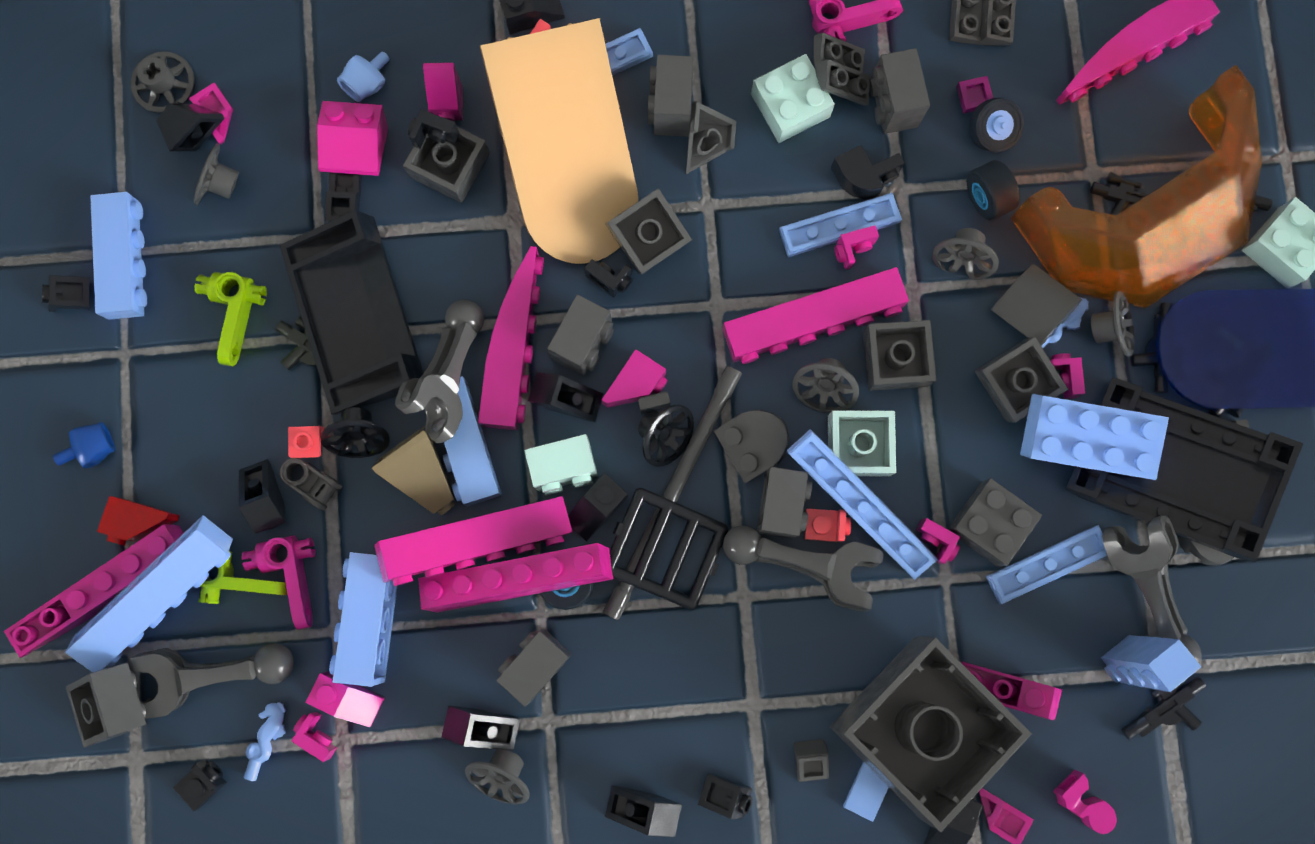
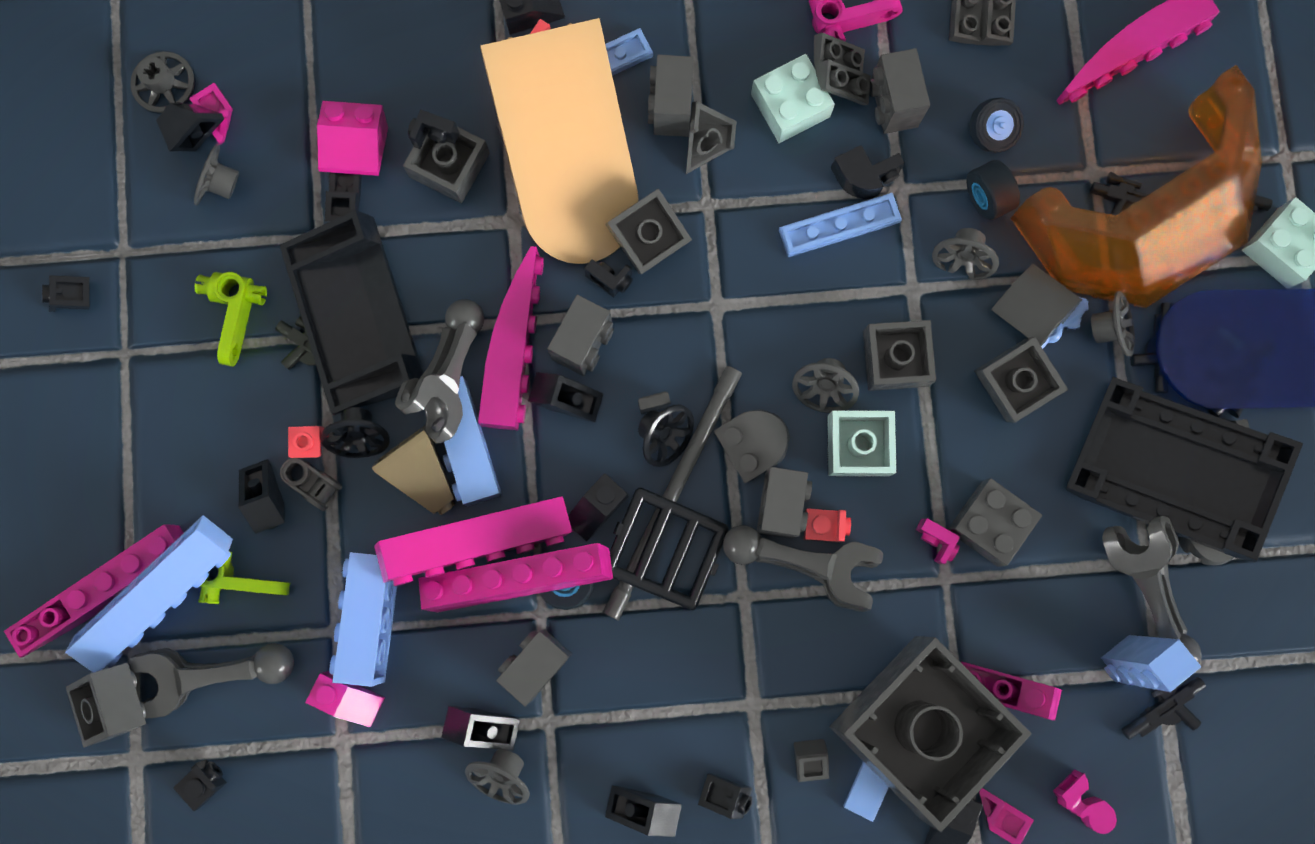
(88, 445): blue piece -> none
(118, 255): light blue brick -> none
(131, 521): red slope -> none
(265, 559): dark pink piece -> none
(272, 728): light blue animal -> none
(315, 743): dark pink bracket -> none
(363, 77): light blue piece -> none
(443, 90): dark pink slope -> none
(561, 464): light aqua brick -> none
(636, 380): dark pink slope -> none
(815, 315): dark pink brick -> none
(858, 240): dark pink bracket -> none
(862, 504): light blue tile -> none
(973, 93): magenta plate -> none
(1047, 565): light blue tile -> none
(1070, 373): dark pink bracket -> none
(1094, 436): light blue brick -> none

